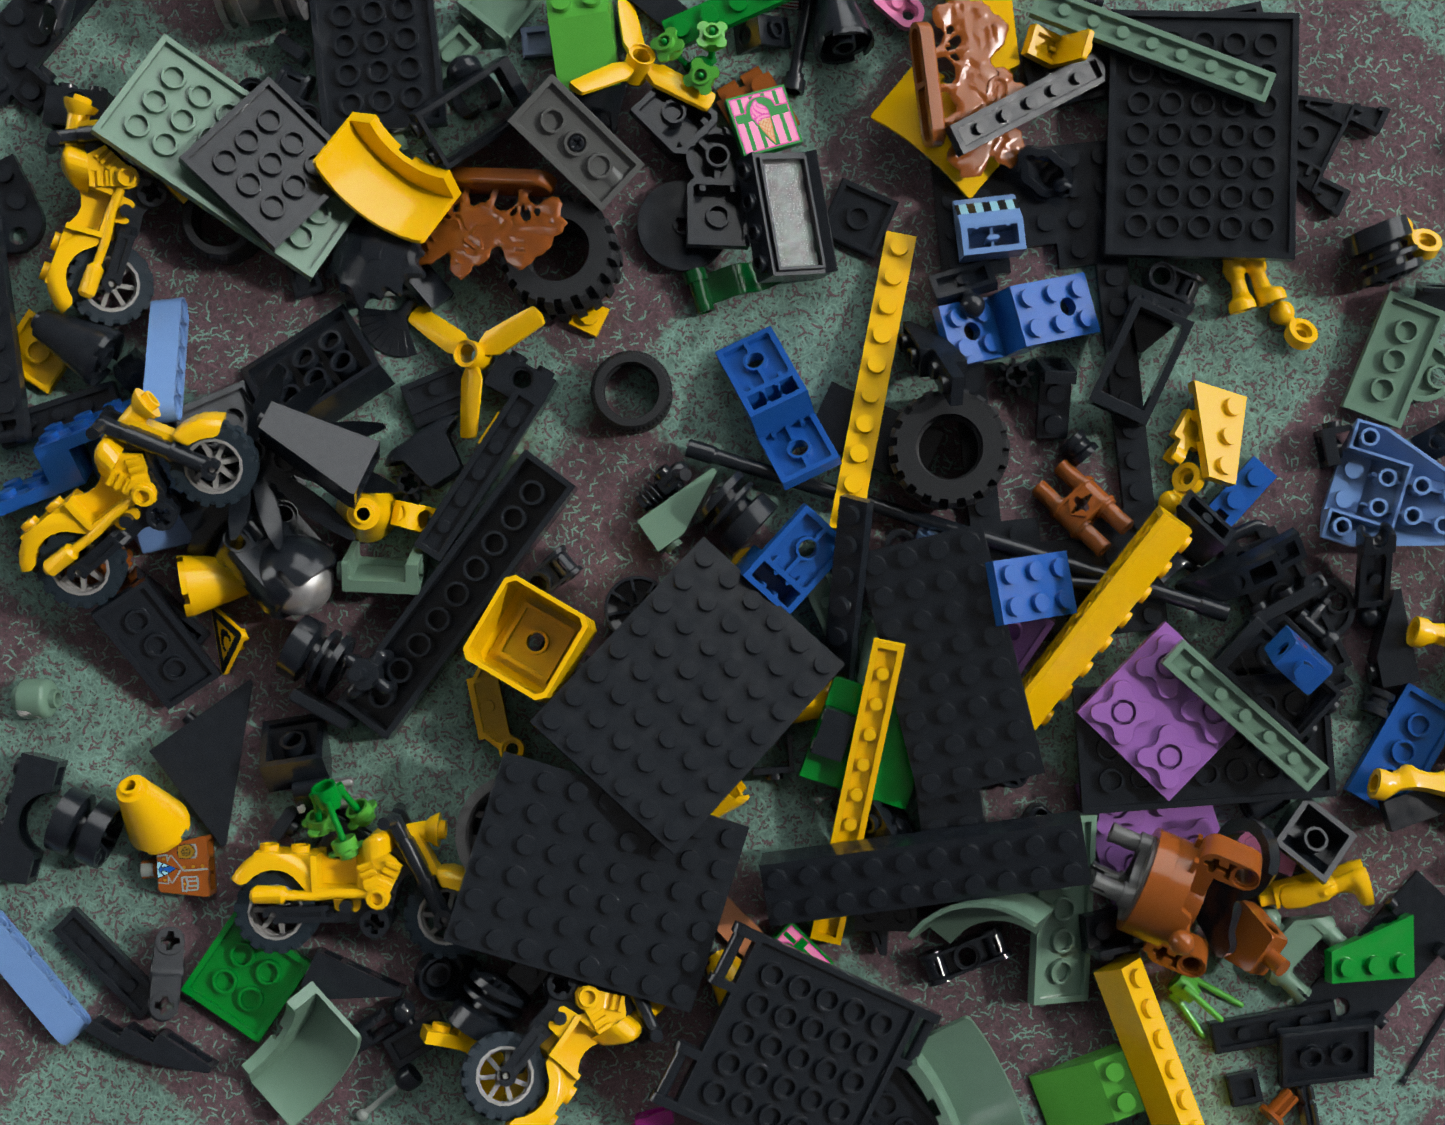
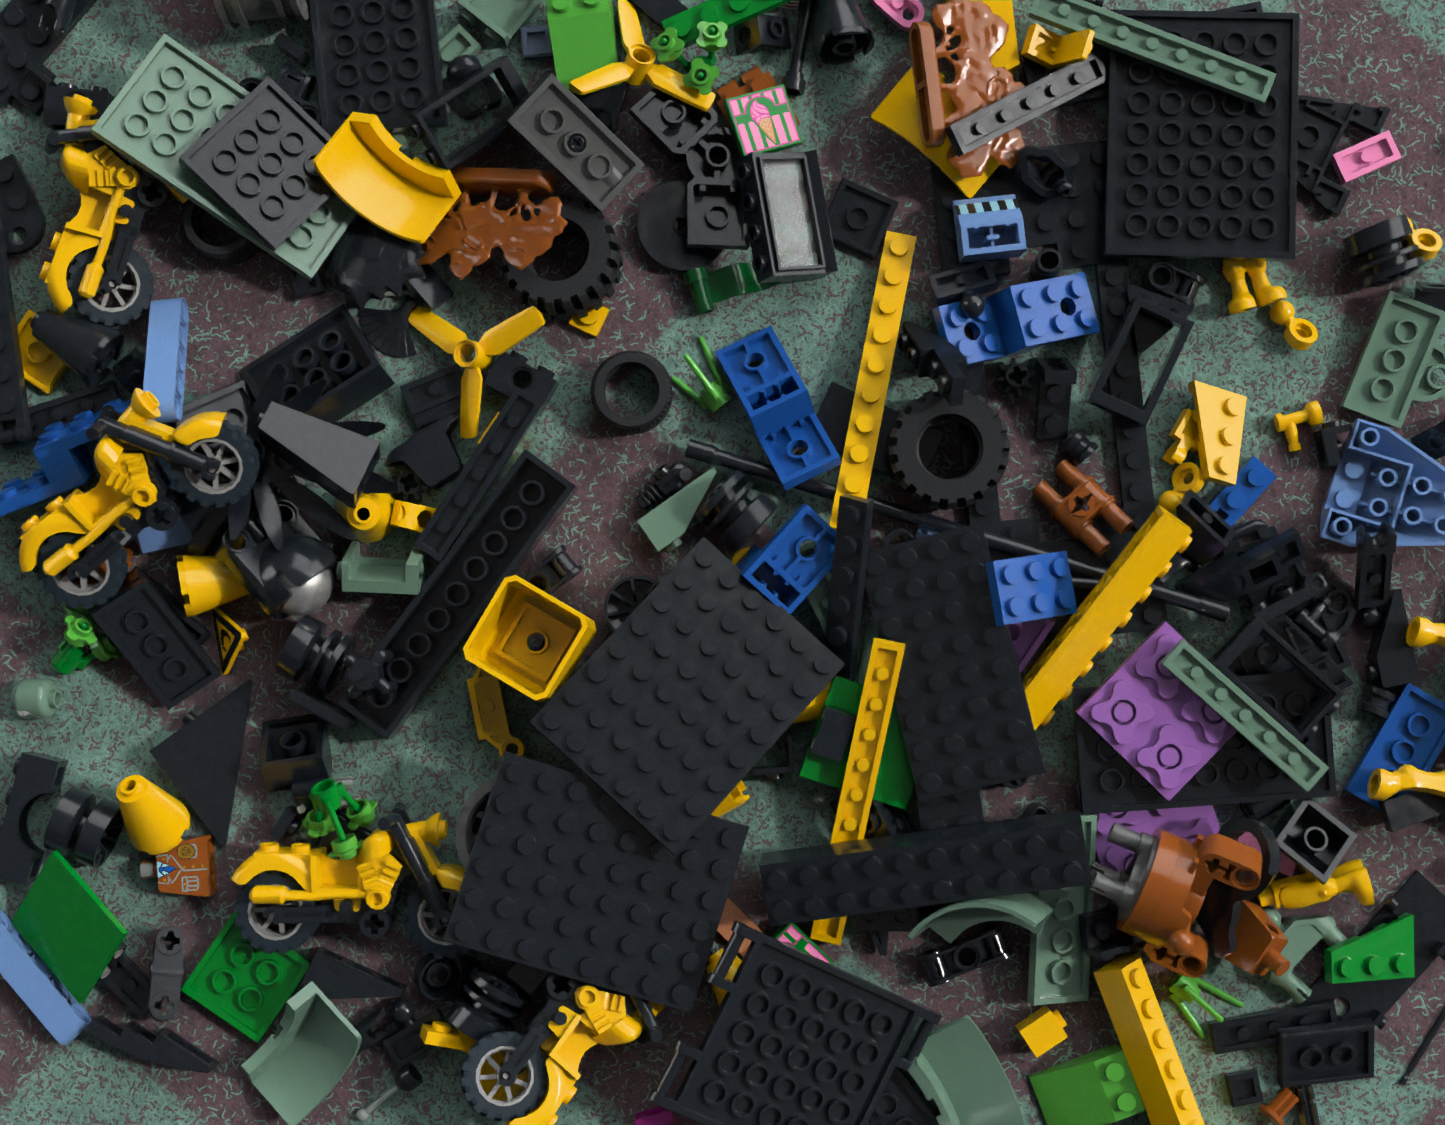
(70, 928): none -> green piece
(77, 635): none -> bright green plant
(713, 395): none -> bright green plant
(1042, 1030): none -> yellow brick
(1046, 265): none -> black piece
(1299, 661): blue torso -> none
(1311, 414): none -> yellow piece
(1365, 157): none -> bright pink plate

